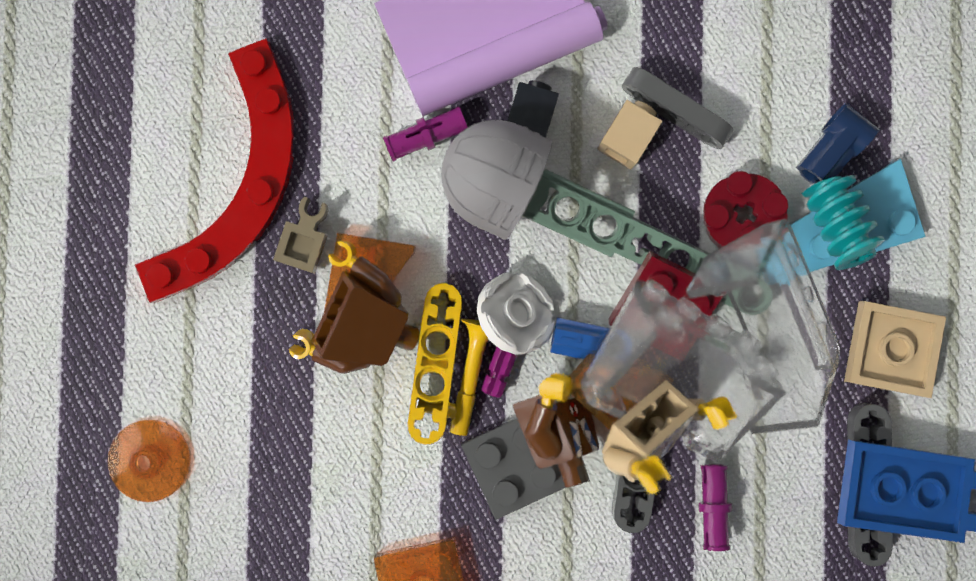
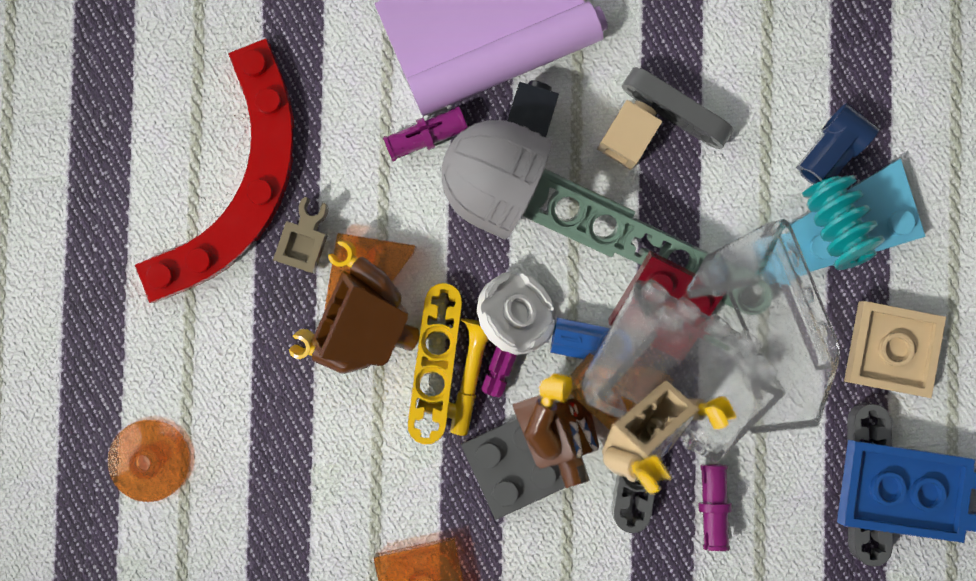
(741, 190): dark red plate -> none

